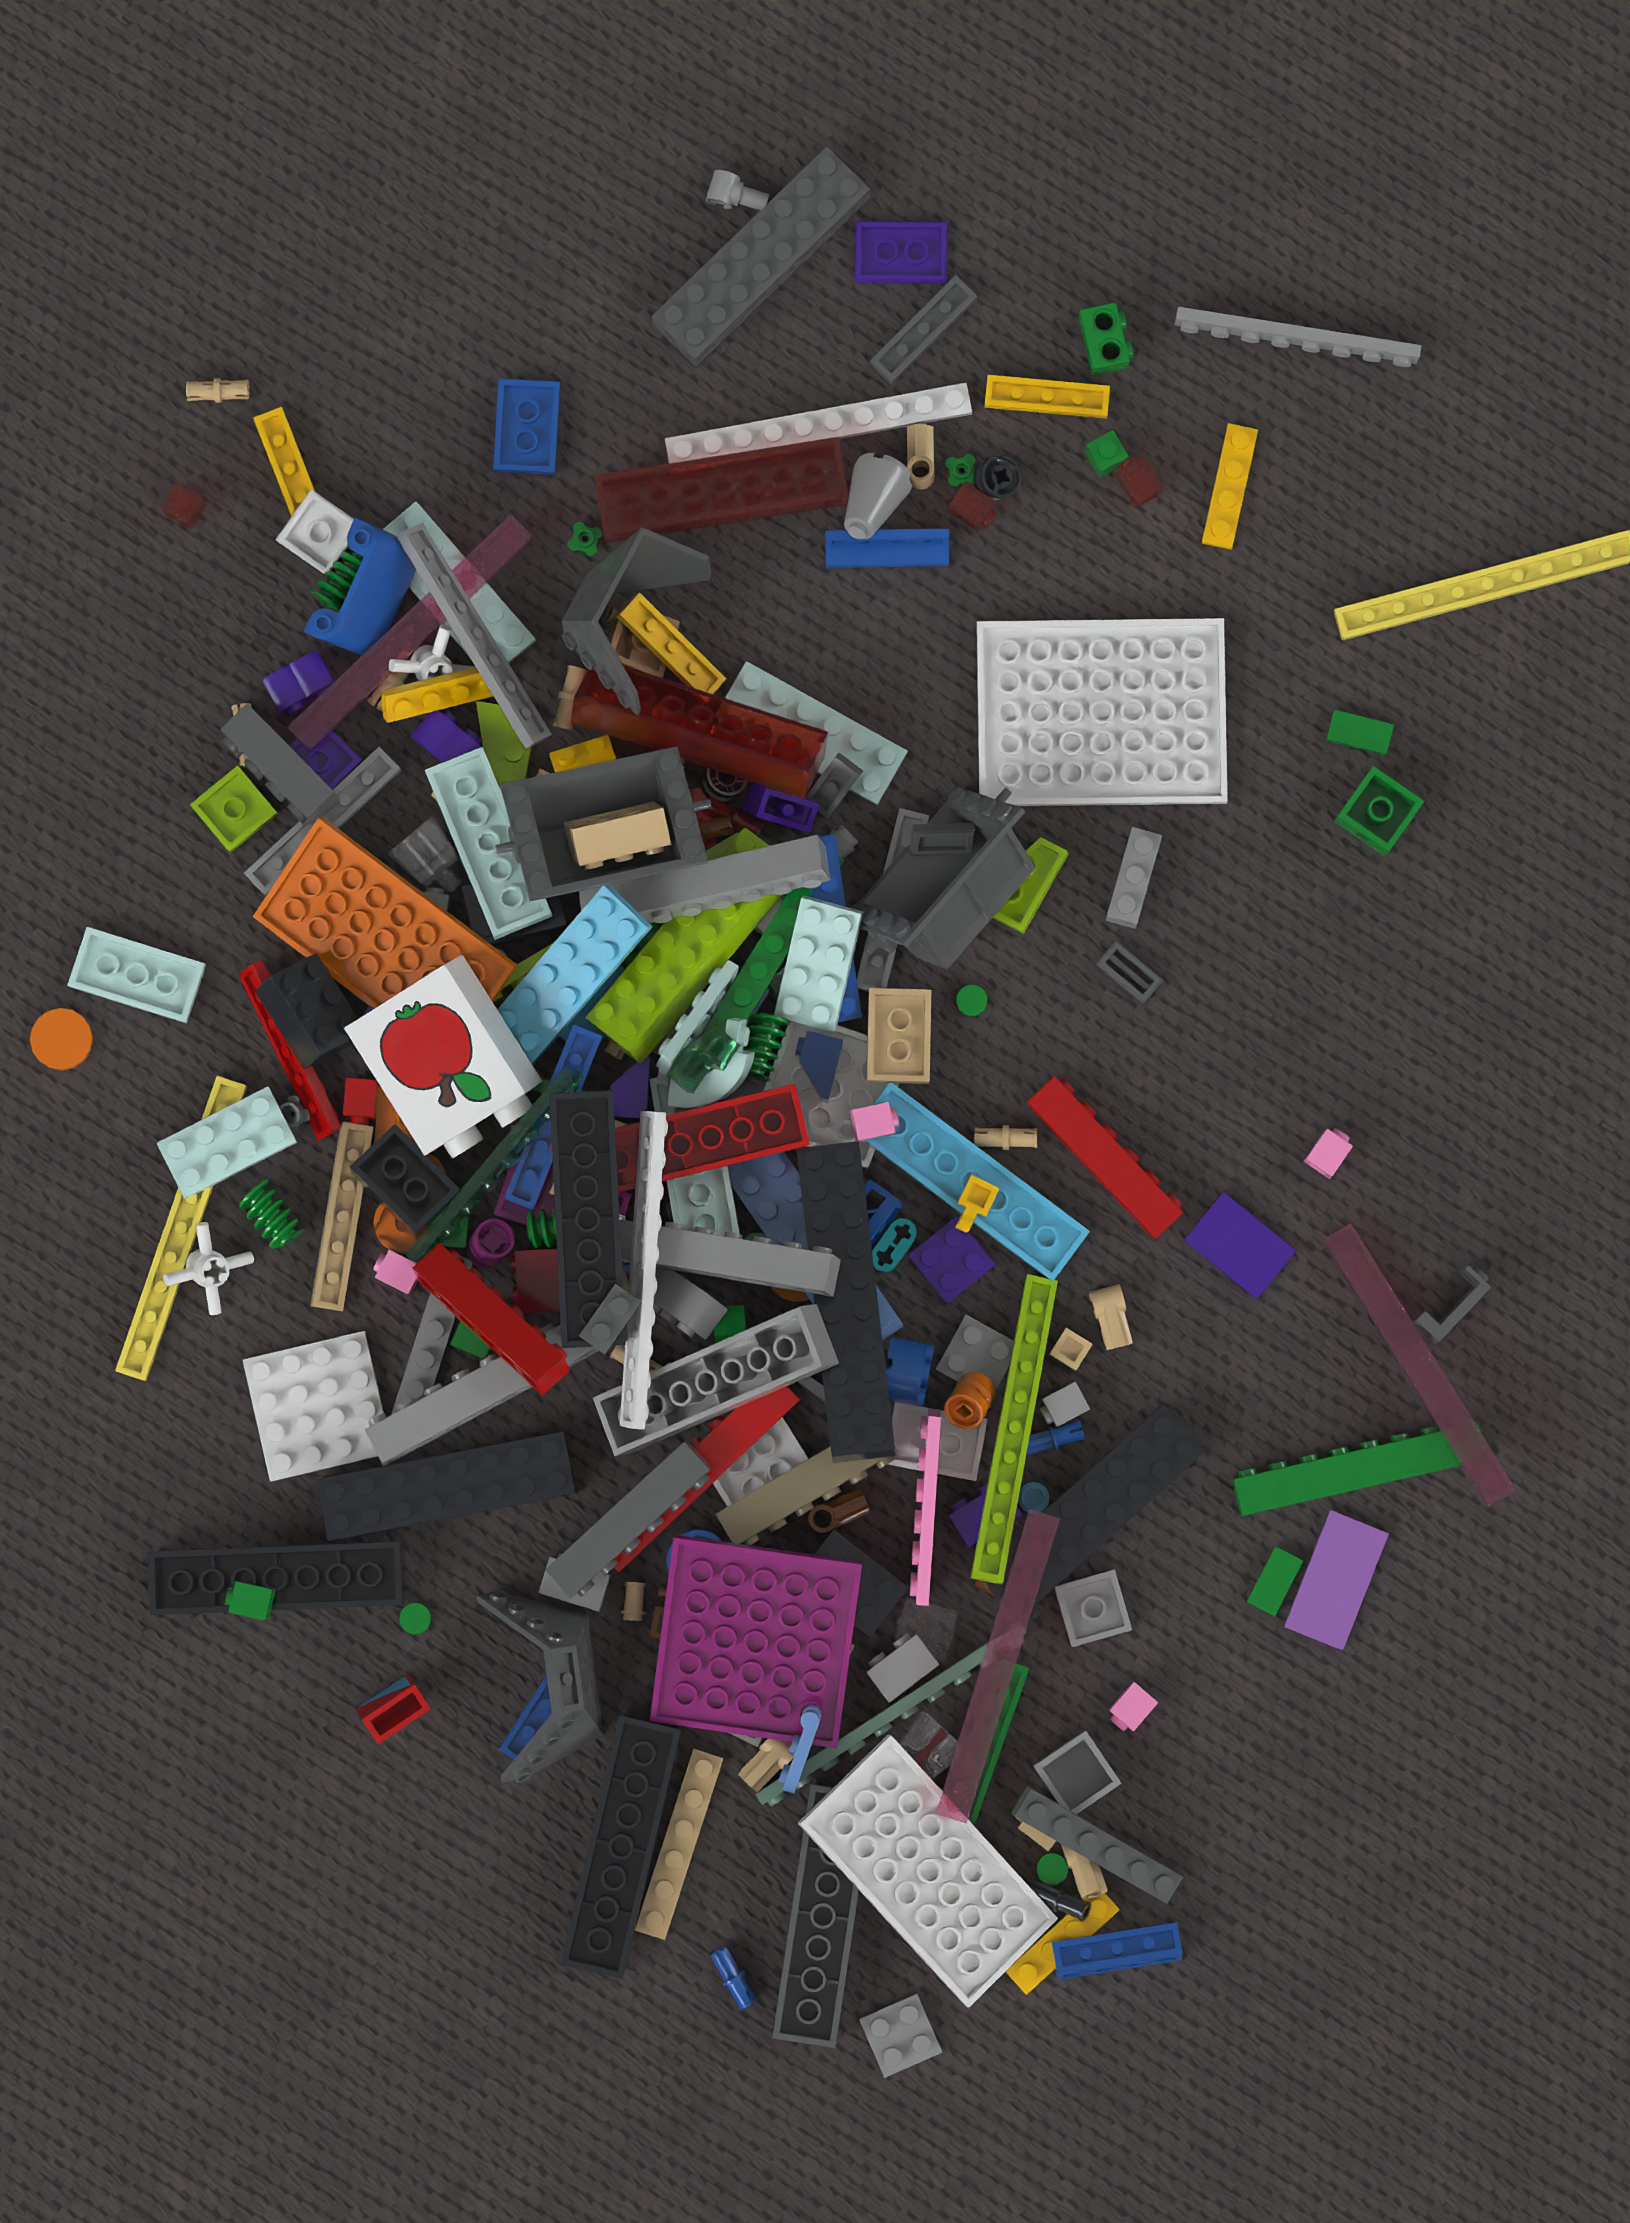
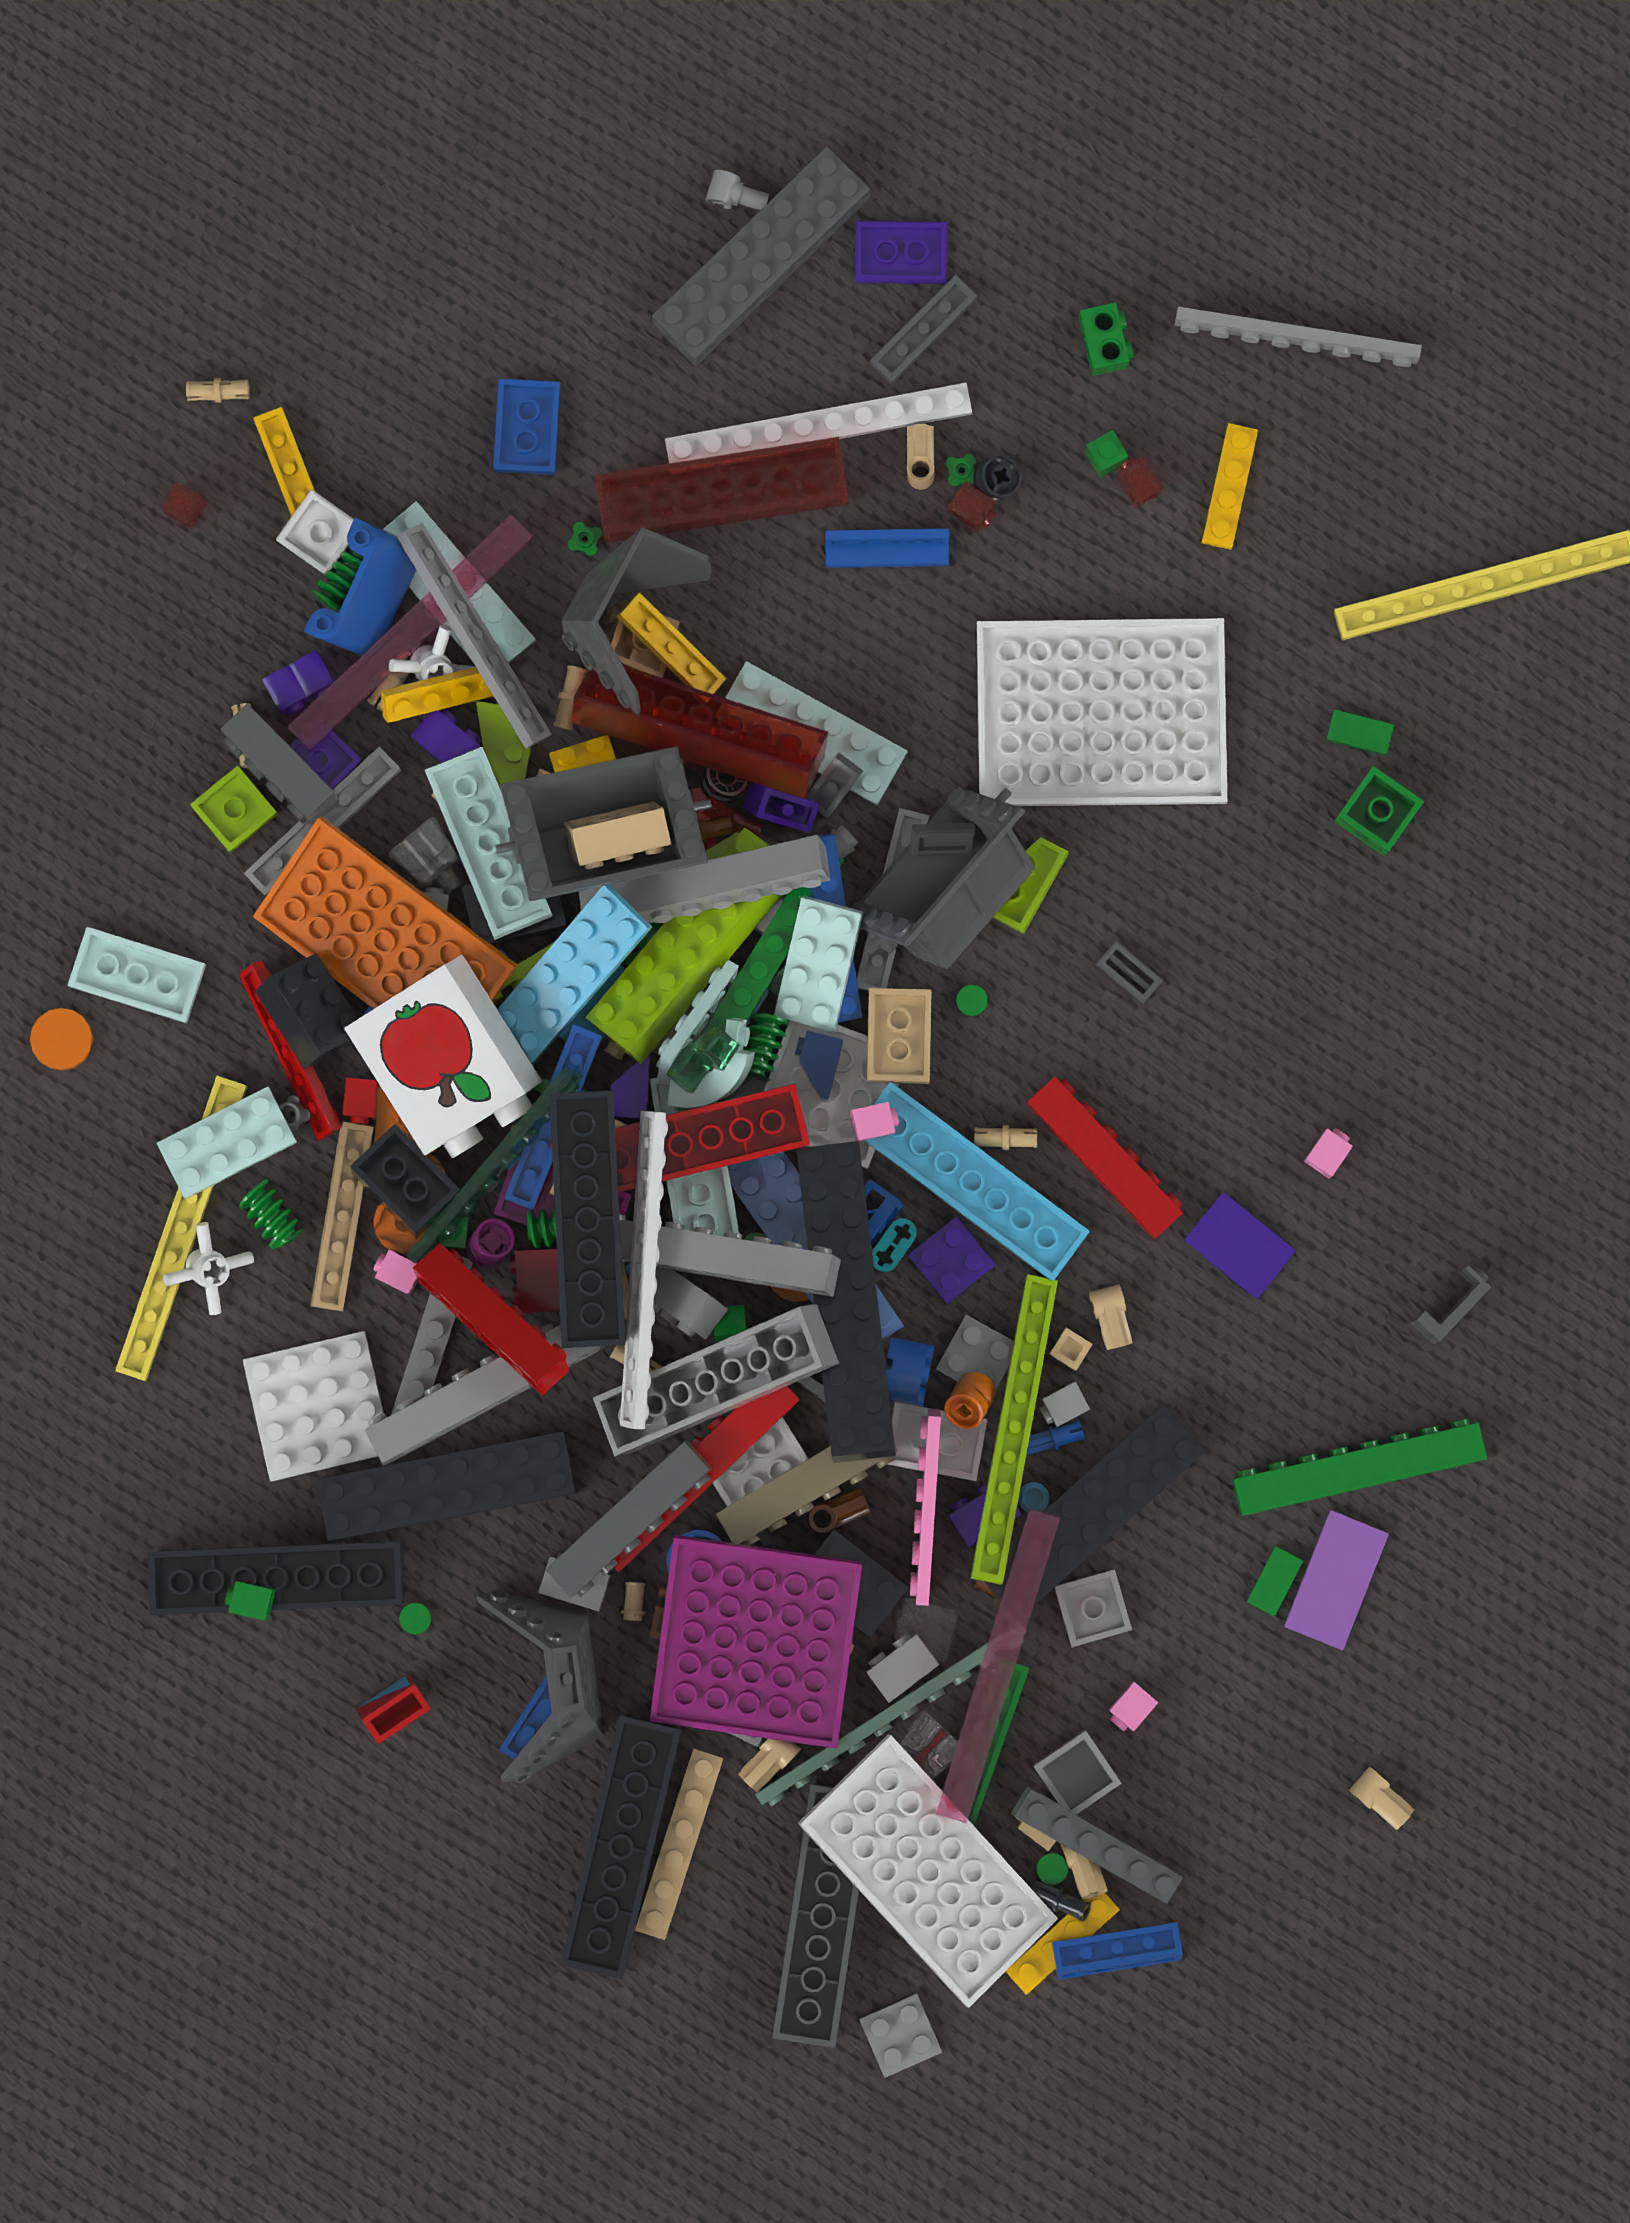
(470, 1342): green brick -> none
(610, 1318): dark grey plate -> none
(733, 1977): blue axle -> none
(800, 1748): medium blue plate -> none
(875, 493): light grey cone -> none
(976, 1199): yellow plate -> none
(1047, 396): yellow plate -> none
(1133, 877): light grey brick -> none
(1377, 1794): none -> tan piece
(1419, 1365): clear pink plate -> none

